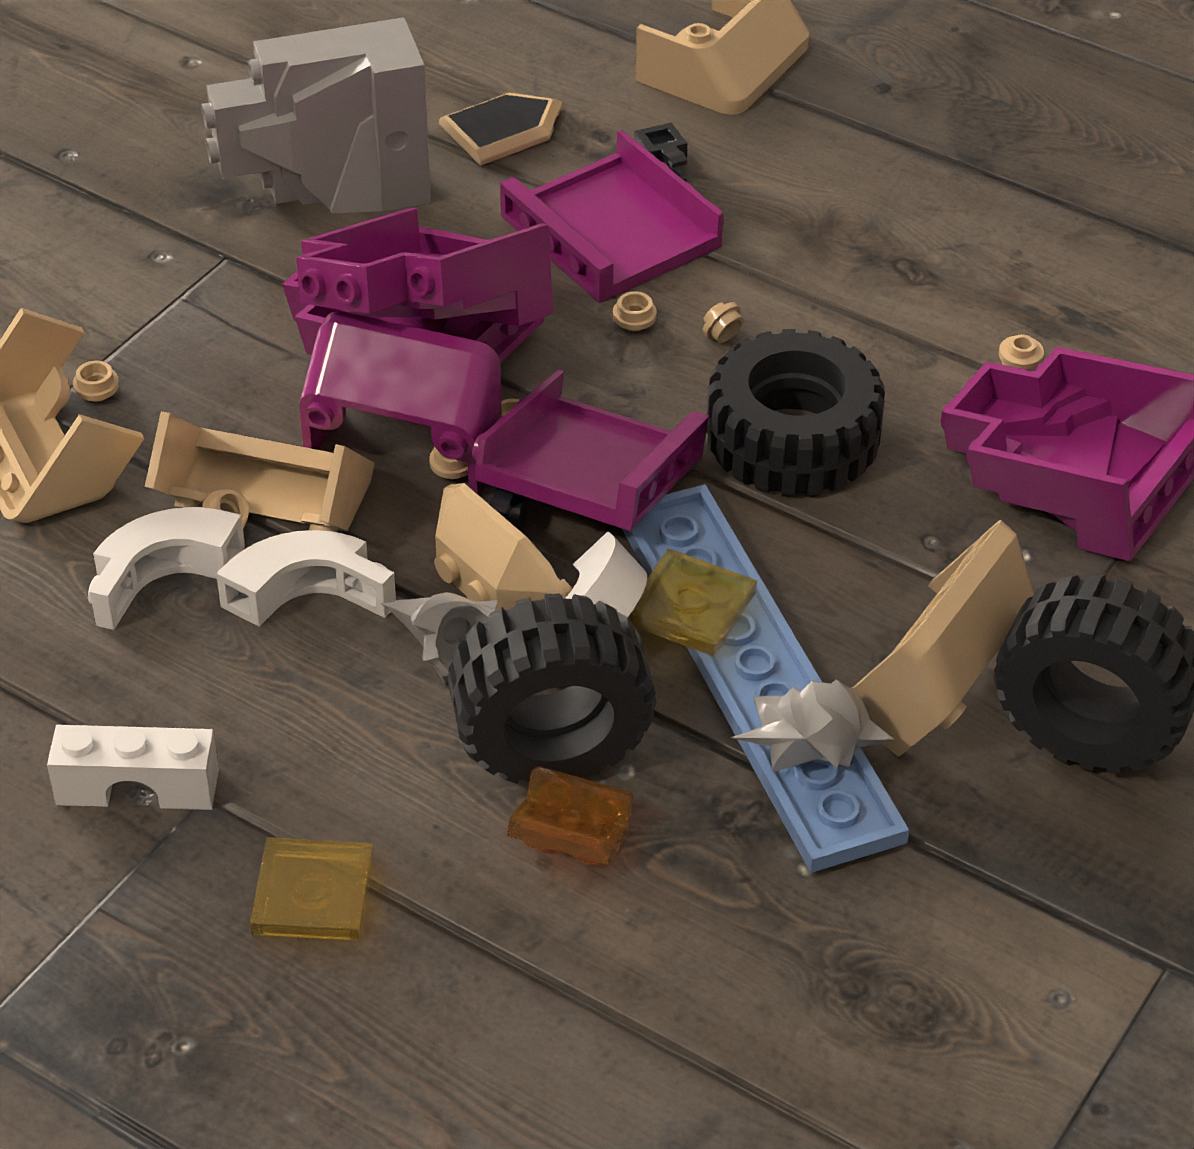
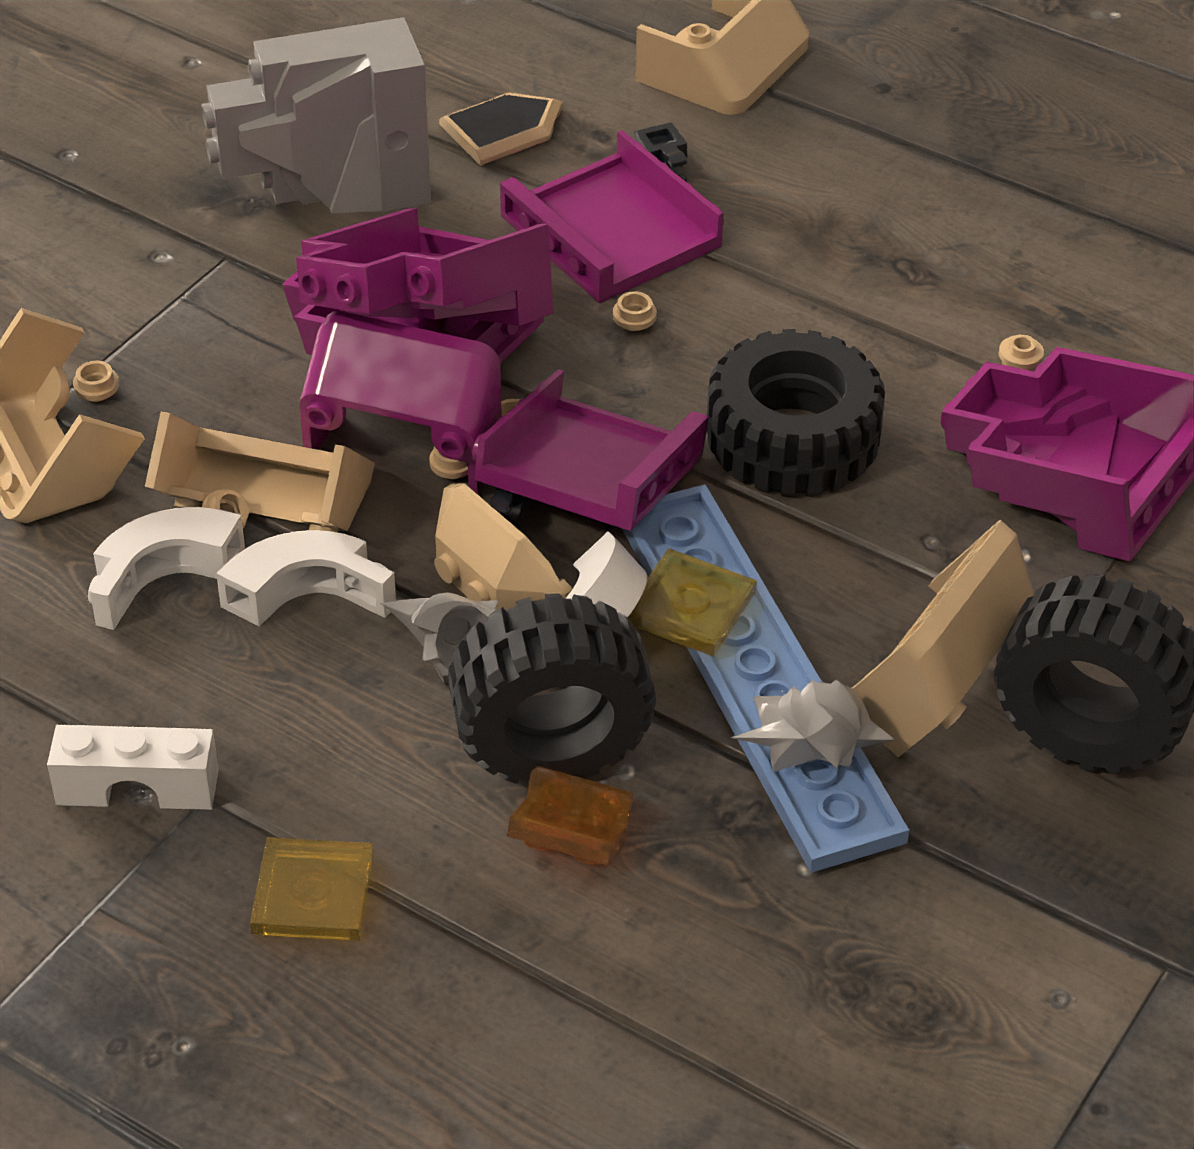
(723, 322): tan plate -> none

